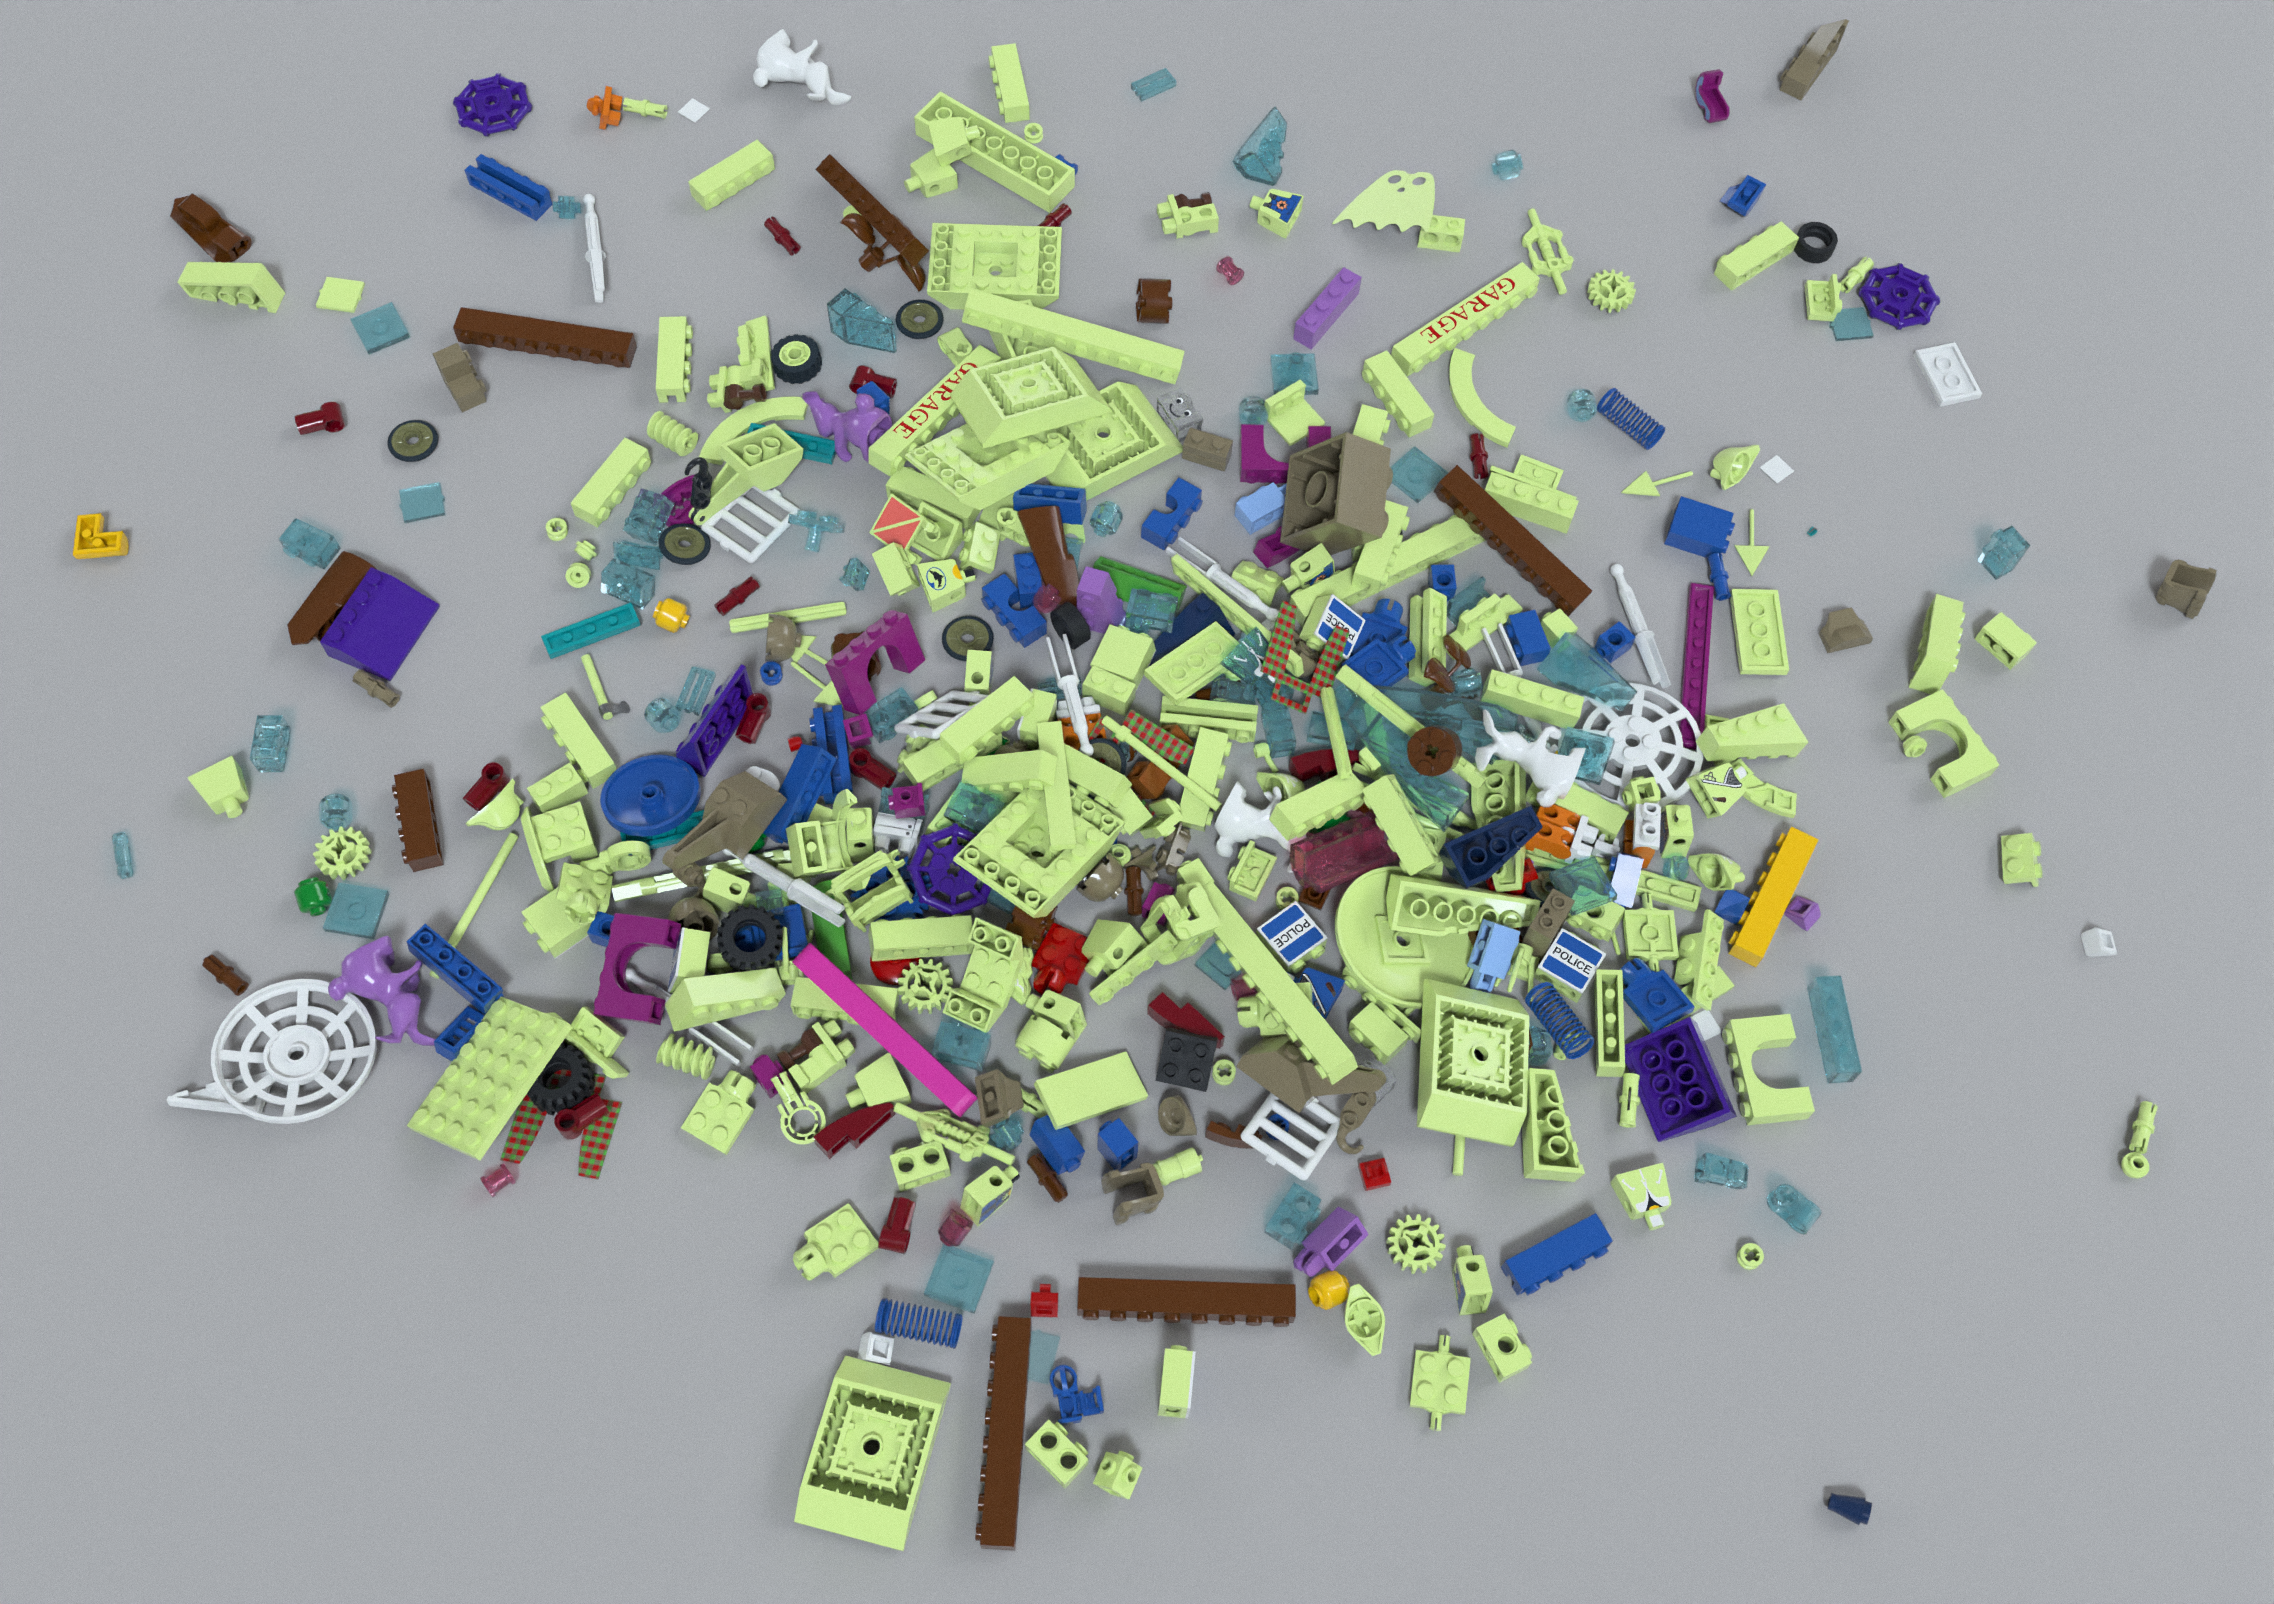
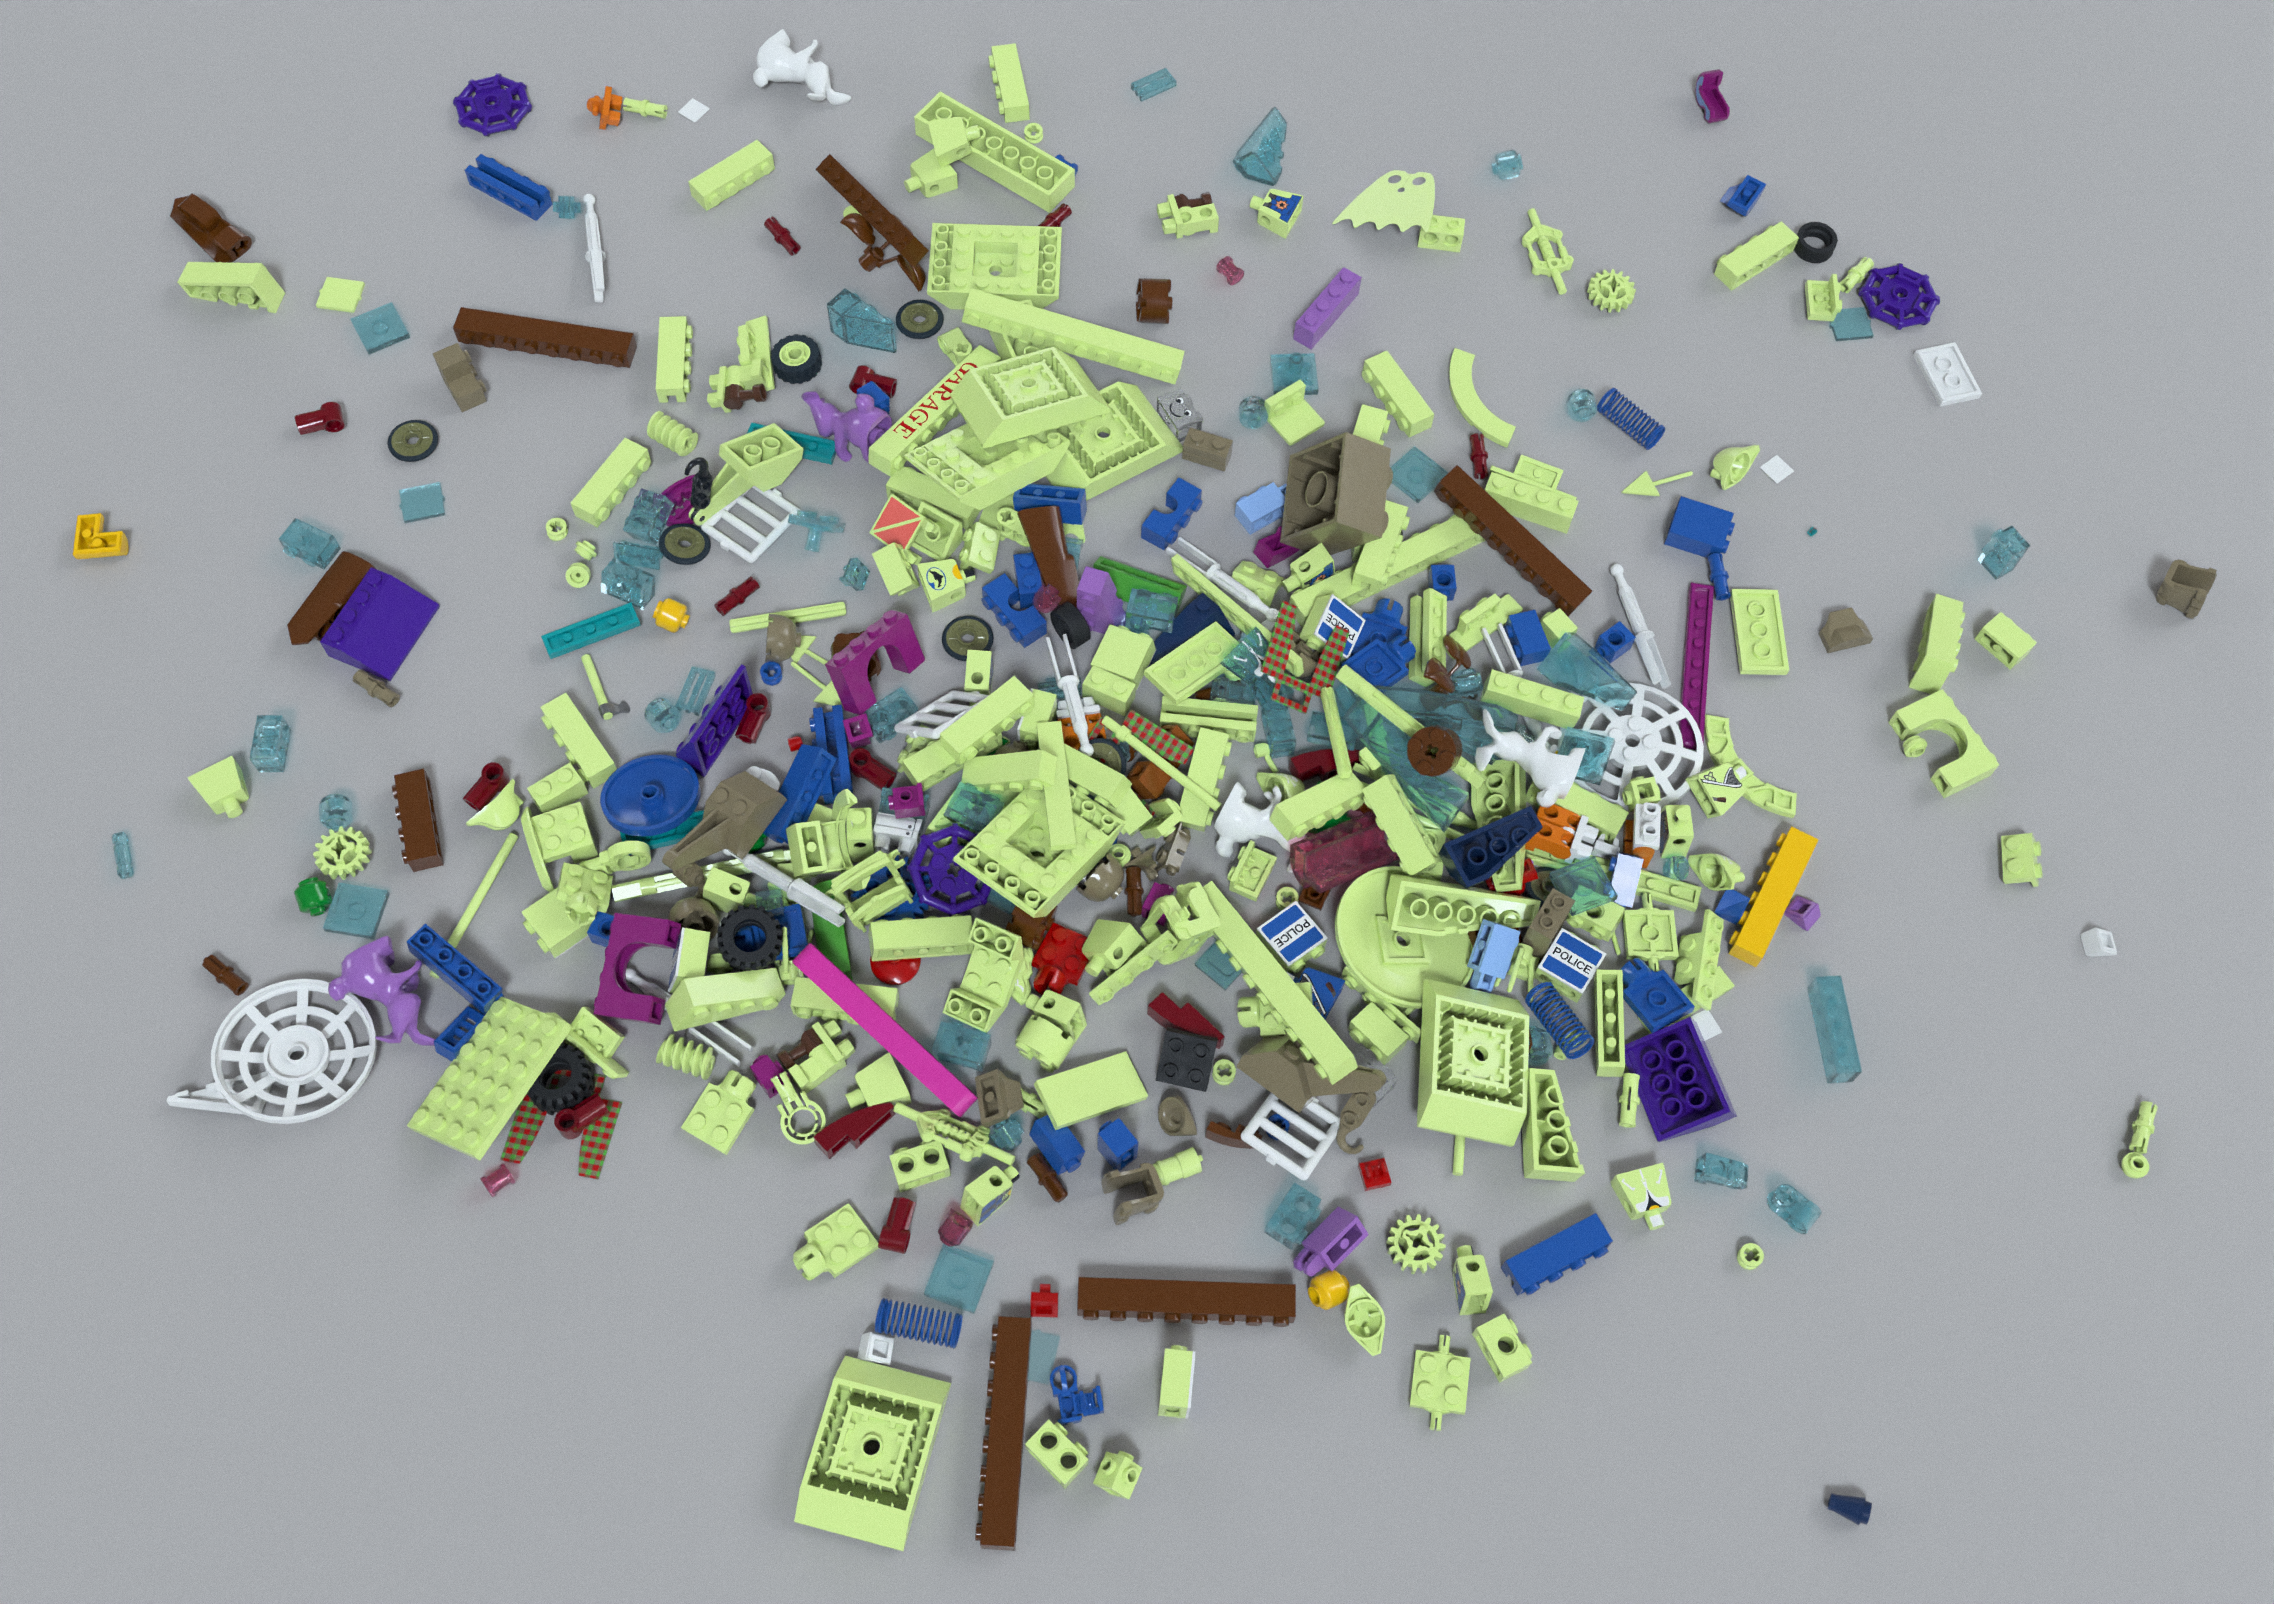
(738, 423): yellowish green tile -> none
(925, 700): yellowish green tile -> none
(930, 976): yellowish green gear -> none
(1106, 518): clear light blue head -> none
(1192, 872): yellowish green brick -> none
(1240, 989): clear pink bush -> none
(1255, 462): magenta arch -> none
(1465, 319): yellowish green brick -> none
(1466, 600): clear light blue panel -> none
(1751, 554): yellowish green piece -> none
(1756, 734): yellowish green wedge -> none
(1758, 1101): yellowish green arch -> none
(1812, 59): dark tan wedge -> none

